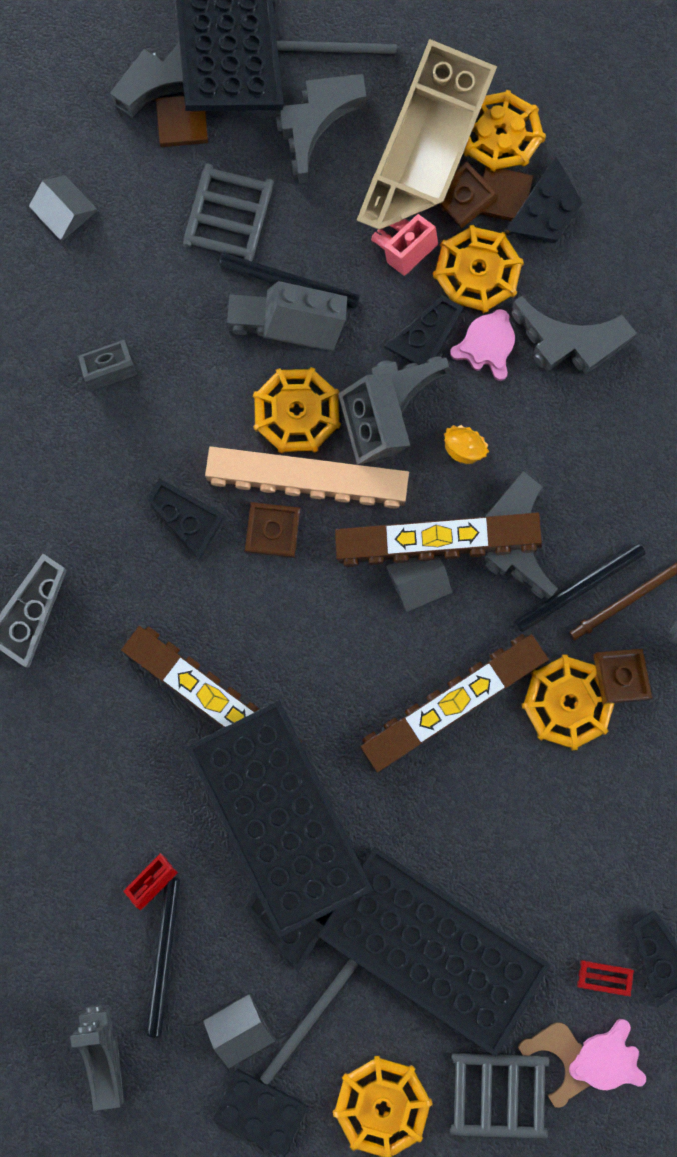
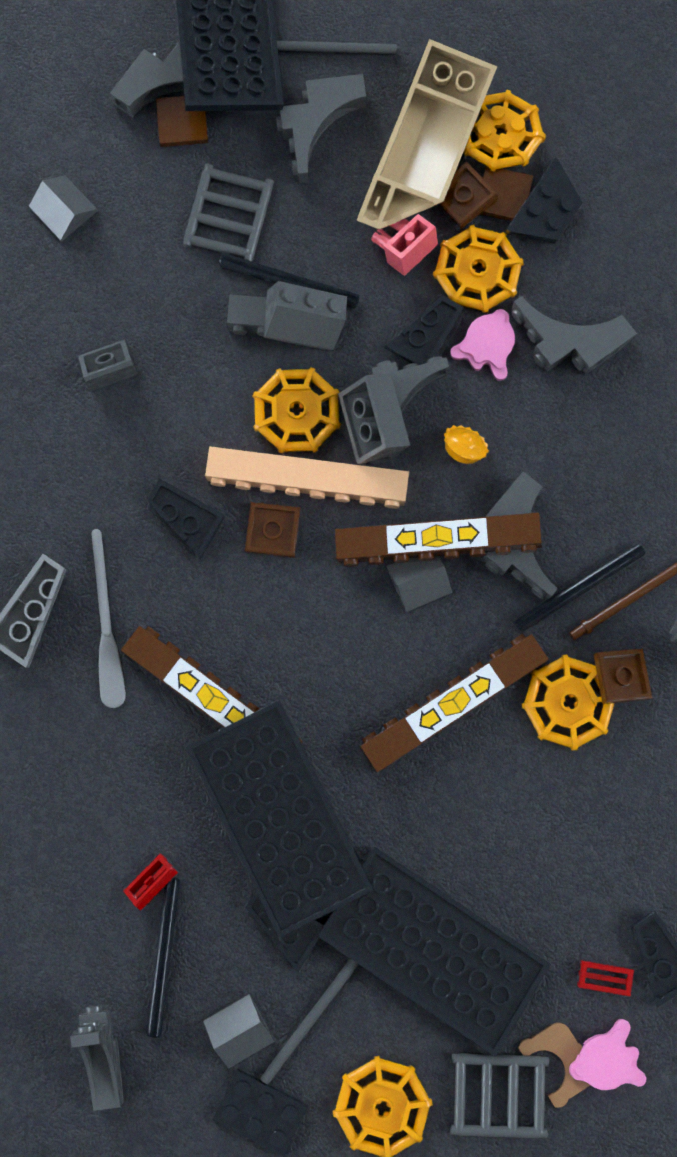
(110, 668): none -> light grey piece

